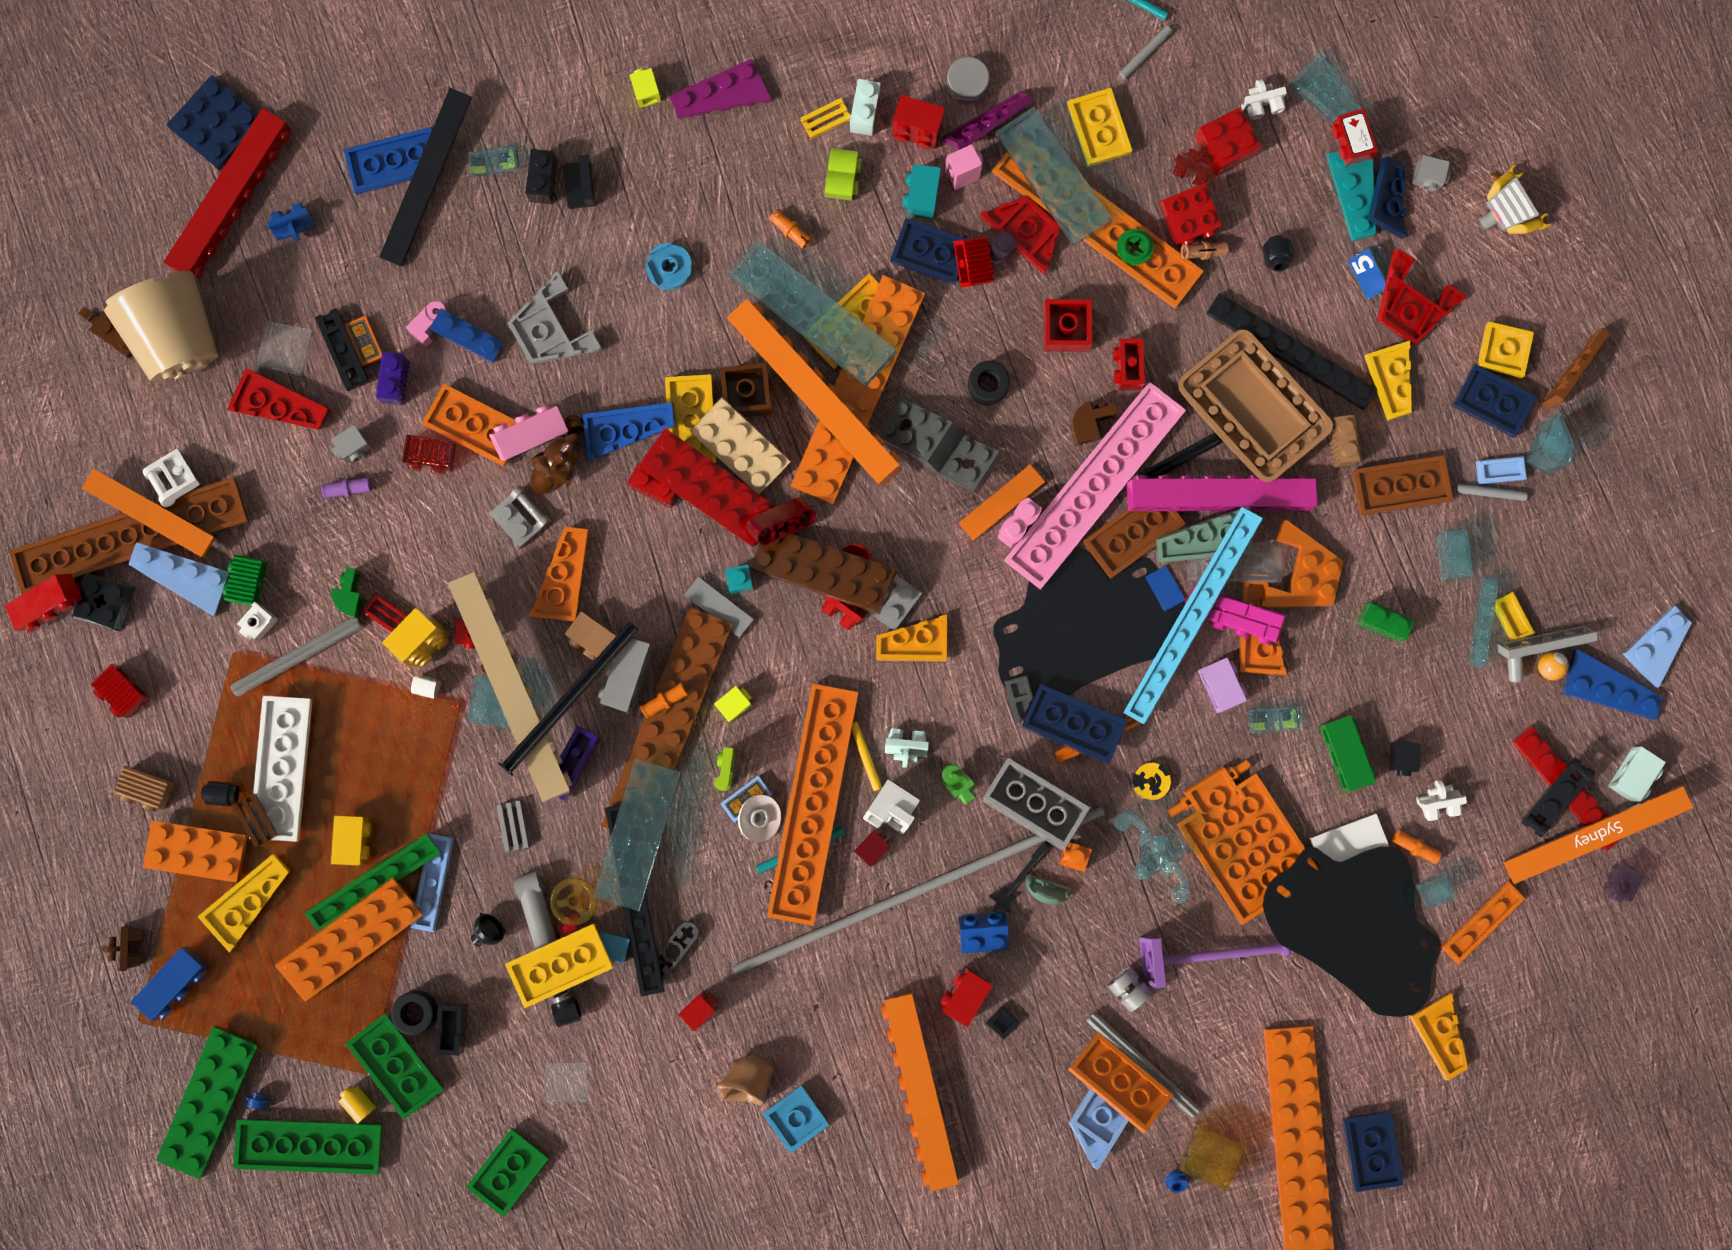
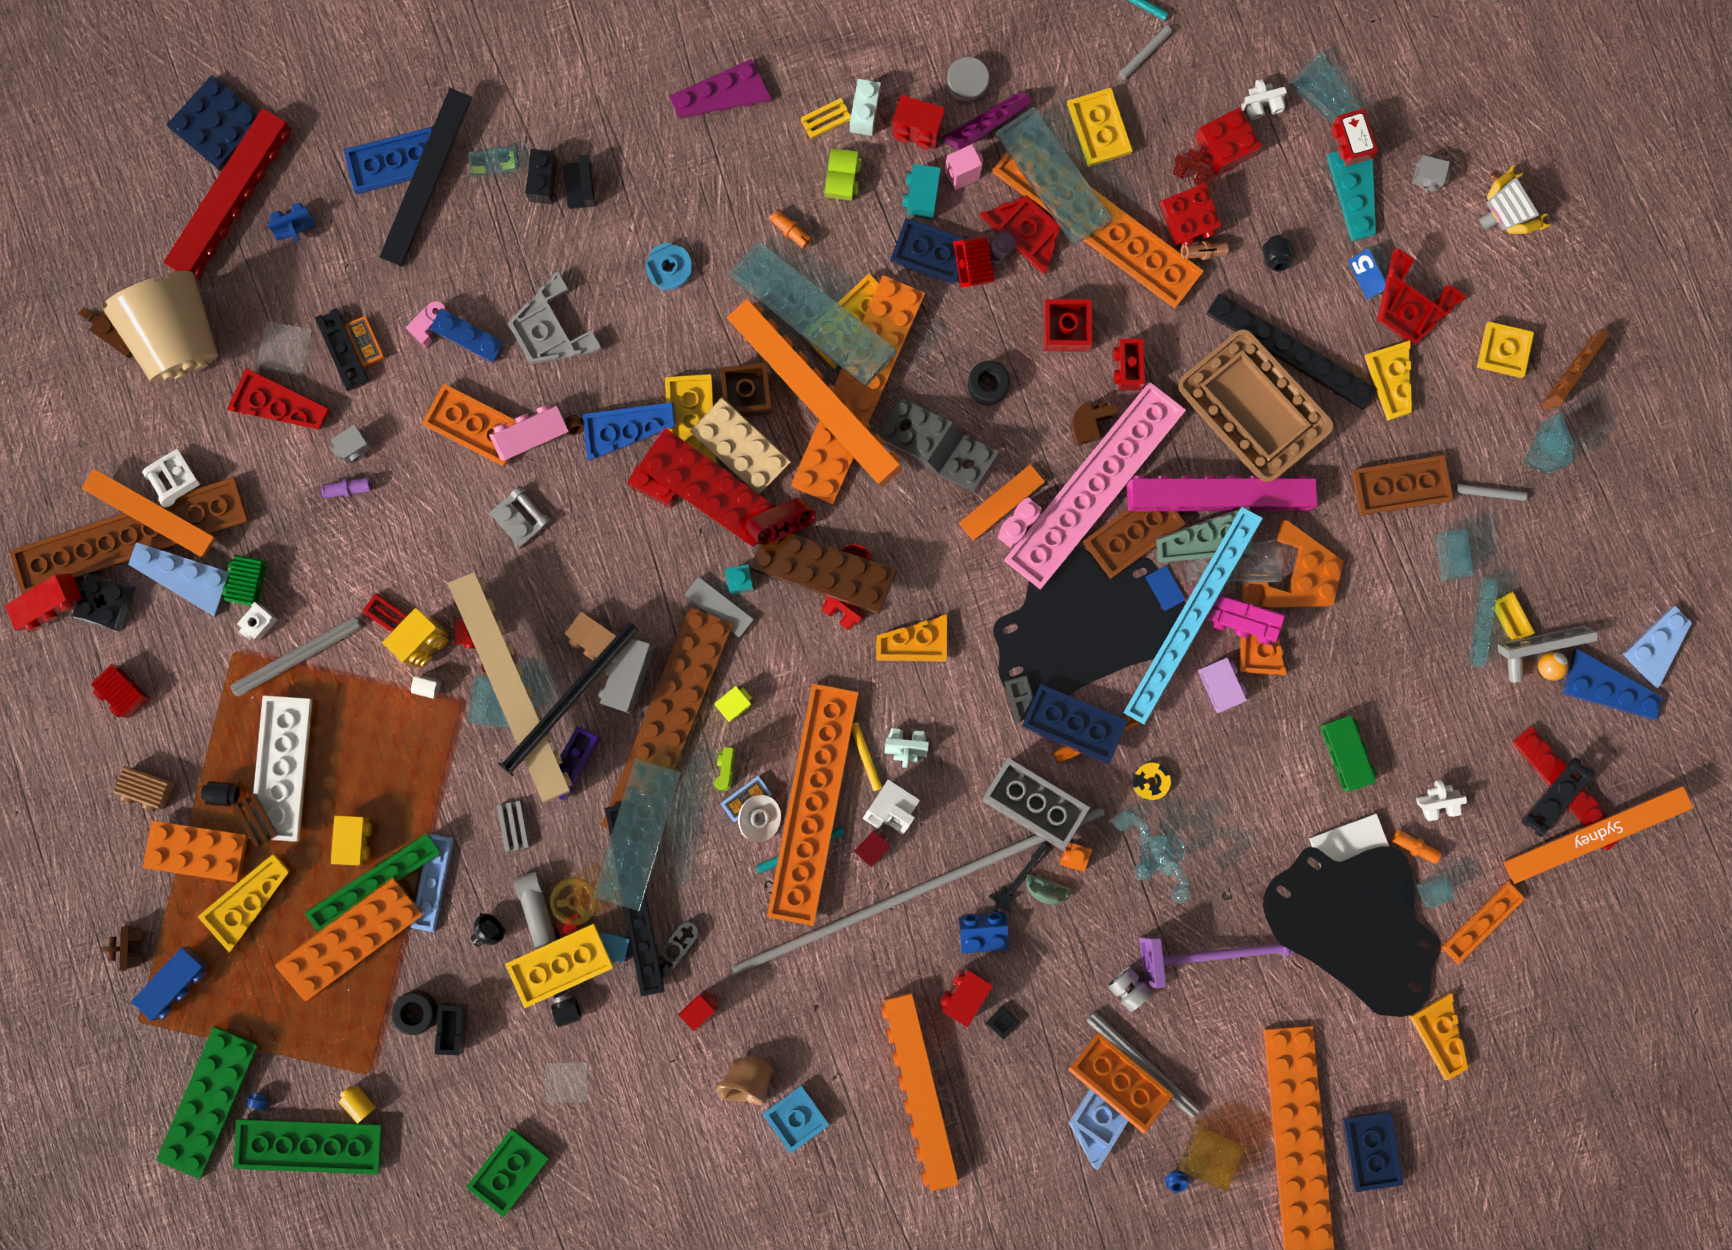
(347, 599): green brick -> none
(392, 378): dark purple brick -> none
(394, 1066): green plate -> none
(428, 453): clear red brick -> none
(555, 464): reddish brown head -> none
(563, 581): orange wing -> none
(645, 87): neon yellow brick -> none
(664, 700): orange pin -> none
(898, 604): light grey plate -> none
(958, 783): bright green hips -> none
(1131, 237): green gear -> none
(1182, 456): black axle -> none
(1238, 837): orange plate -> none
(1274, 720): clear light blue slope -> none
(1344, 442): medium nougat brick -> none
(1385, 621): green brick -> none
(1387, 199): dark blue wing -> none
(1405, 758): black brick -> none
(1494, 401): dark blue plate -> none
(1501, 470): light blue tile -> none
(1632, 883): clear purple brick -> none
(1637, 774): light aqua brick -> none

